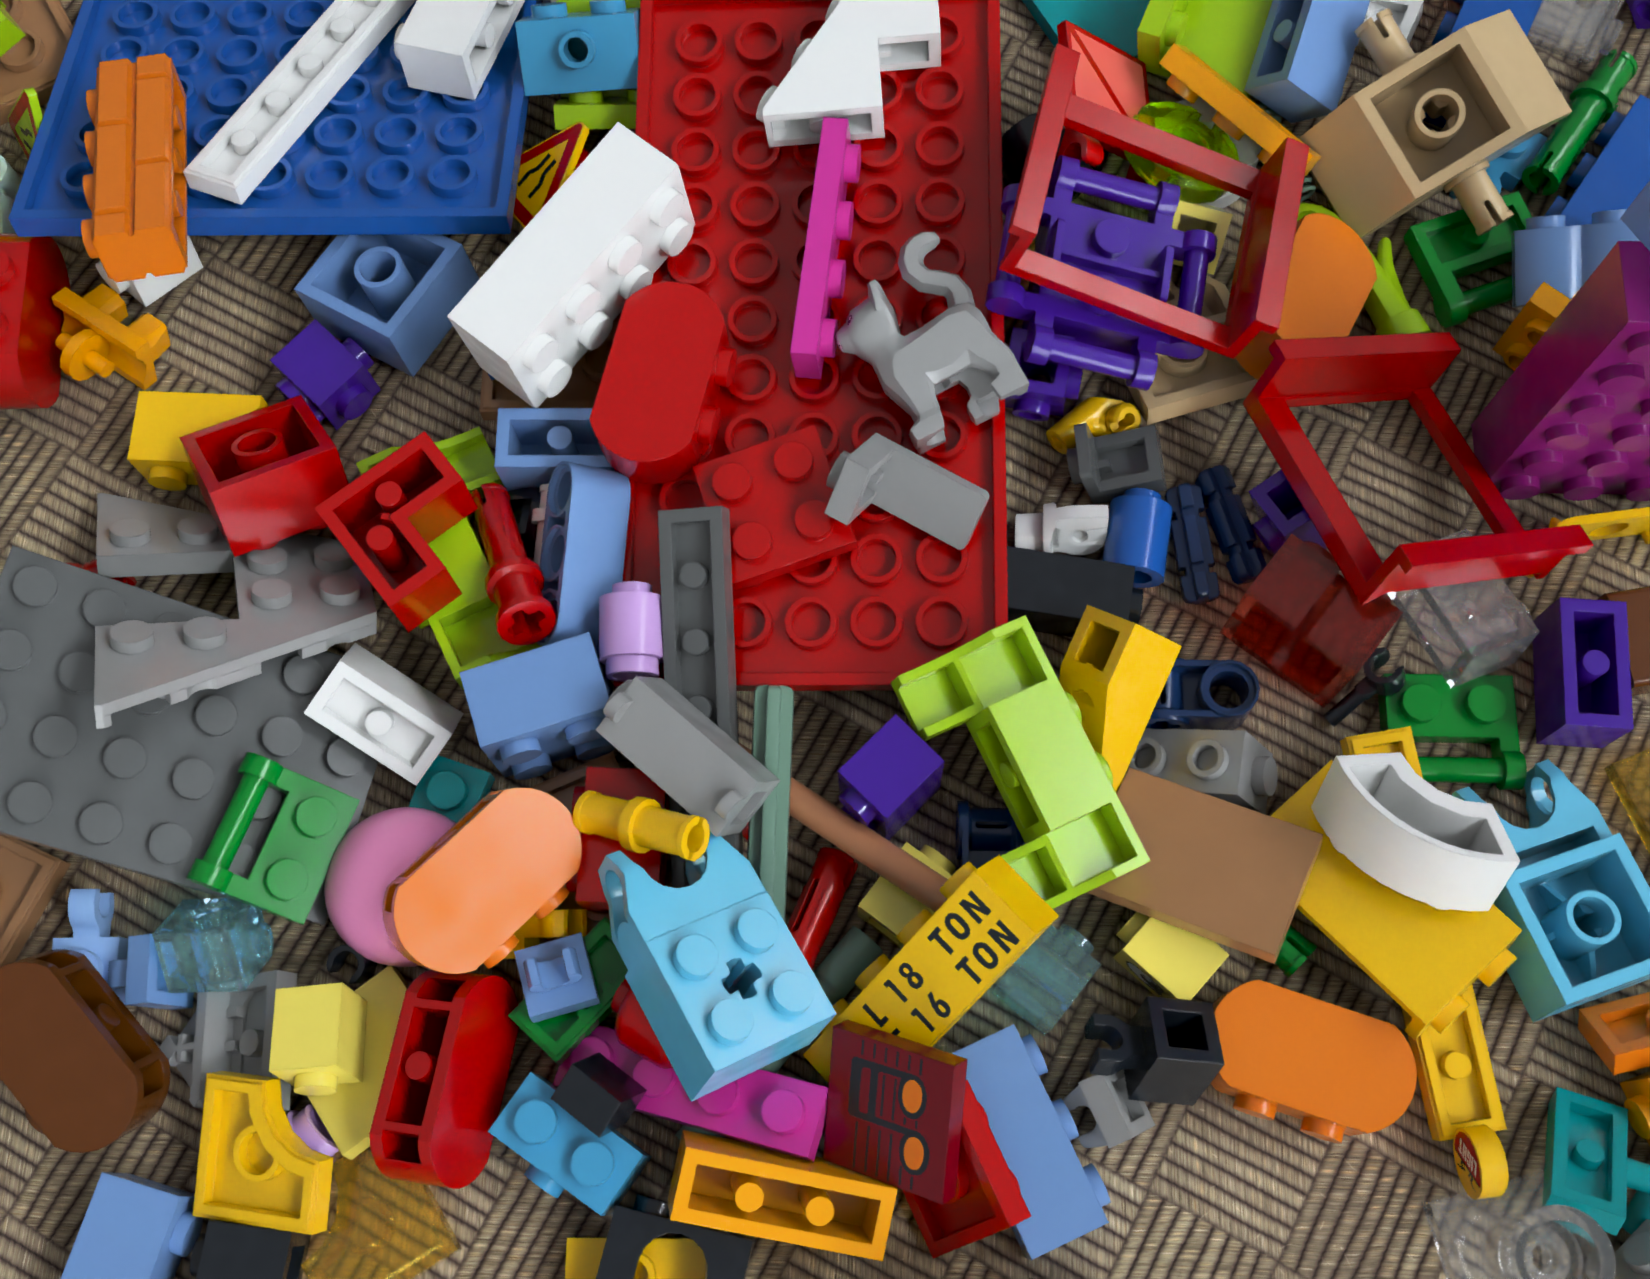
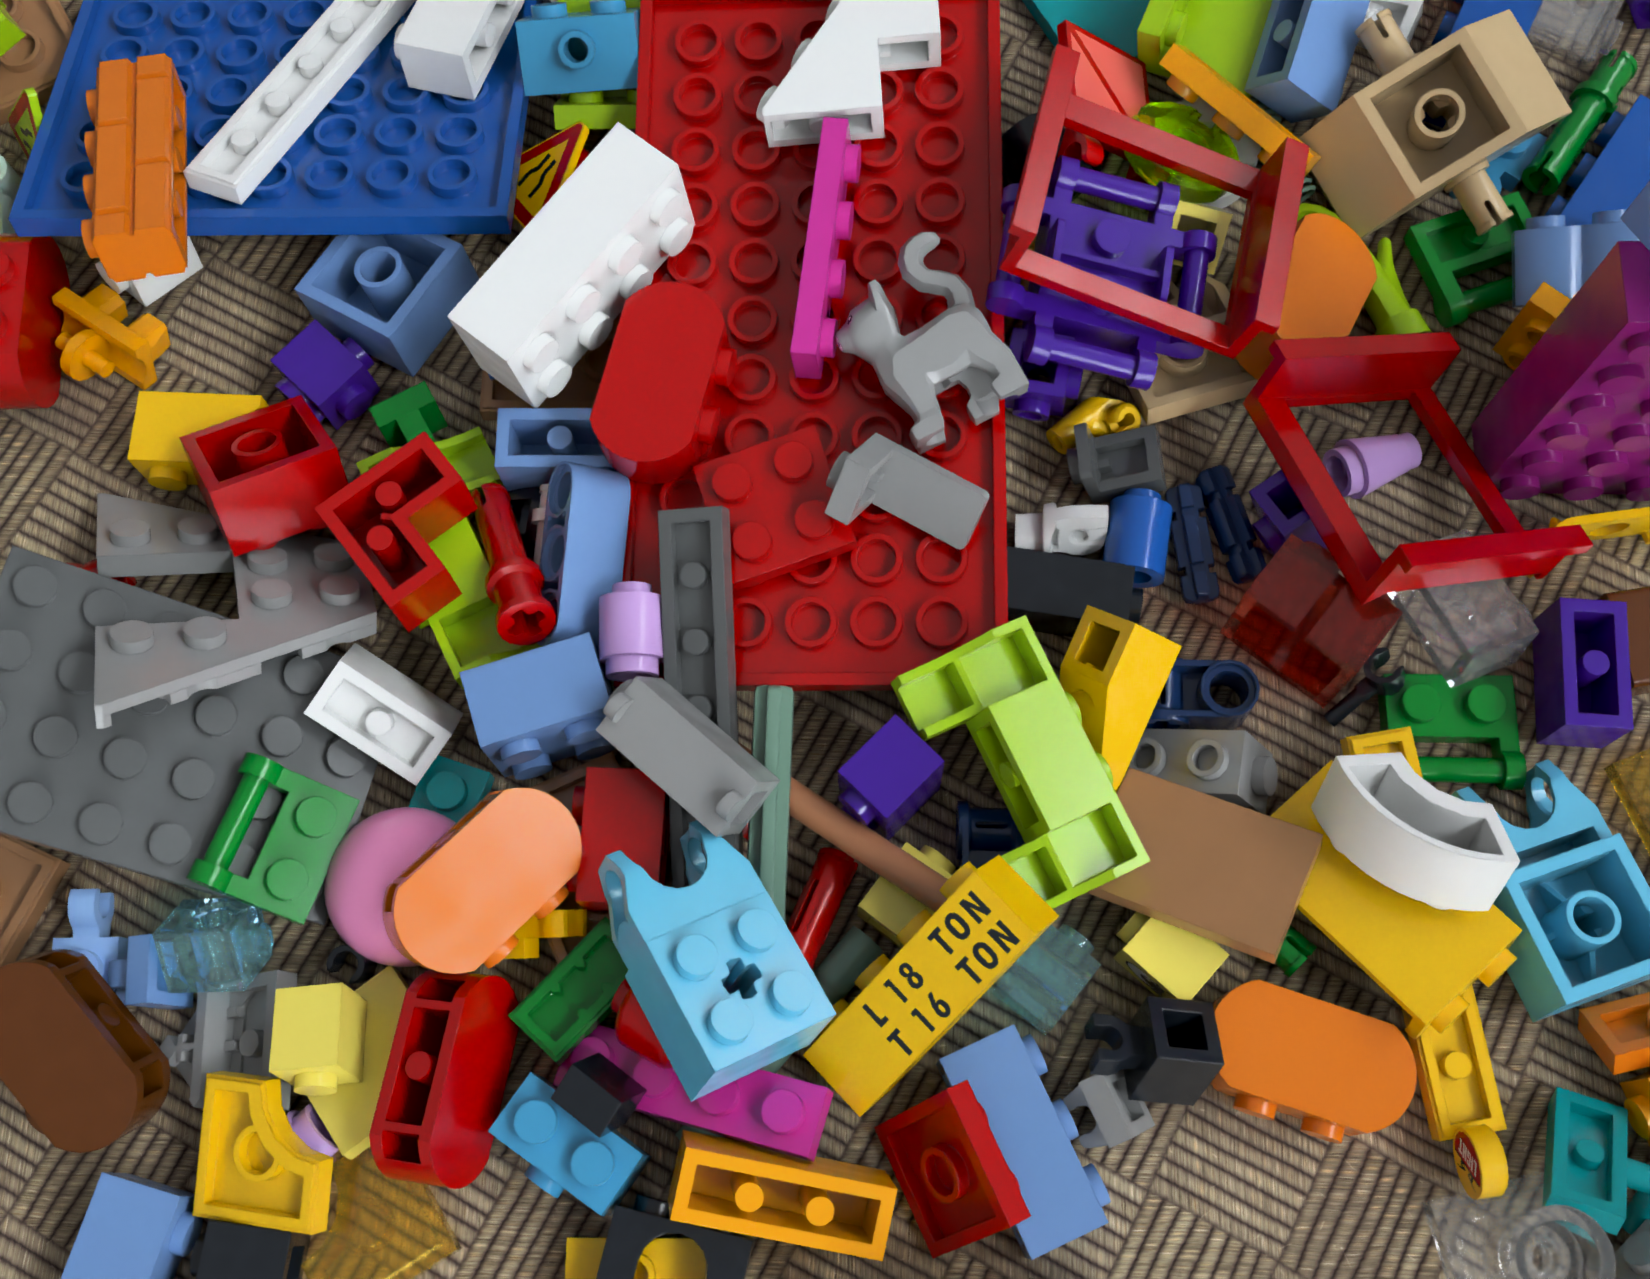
(408, 415): none -> green tile
(556, 977): medium blue tile -> none
(641, 825): yellow pin -> none
(895, 1110): dark red tile -> none
(1370, 462): none -> lavender cone

